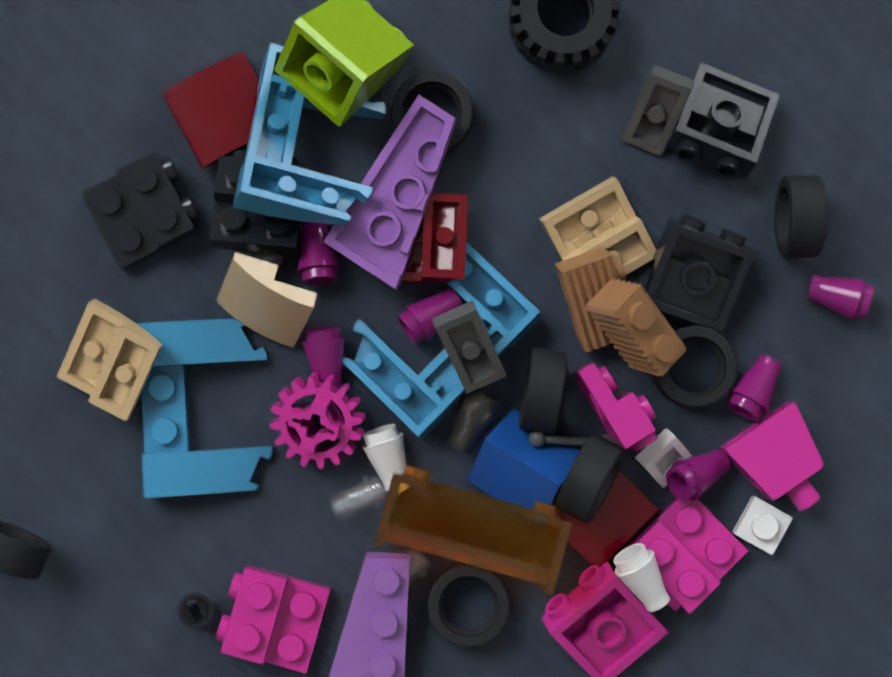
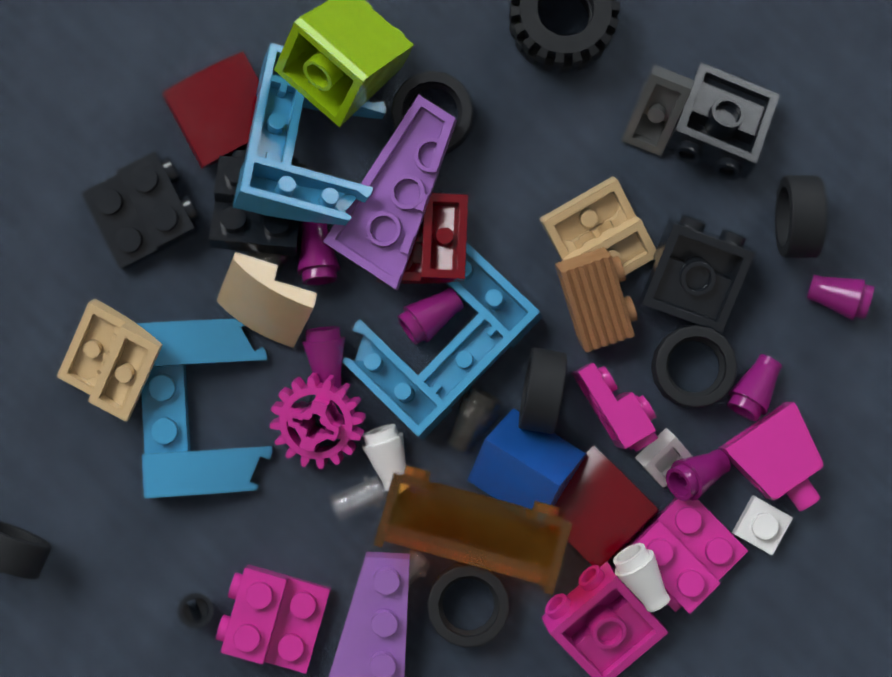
(469, 346): dark grey slope -> none
(538, 439): dark grey hinge -> none
(590, 478): black tyre -> none
(636, 327): medium nougat brick -> none

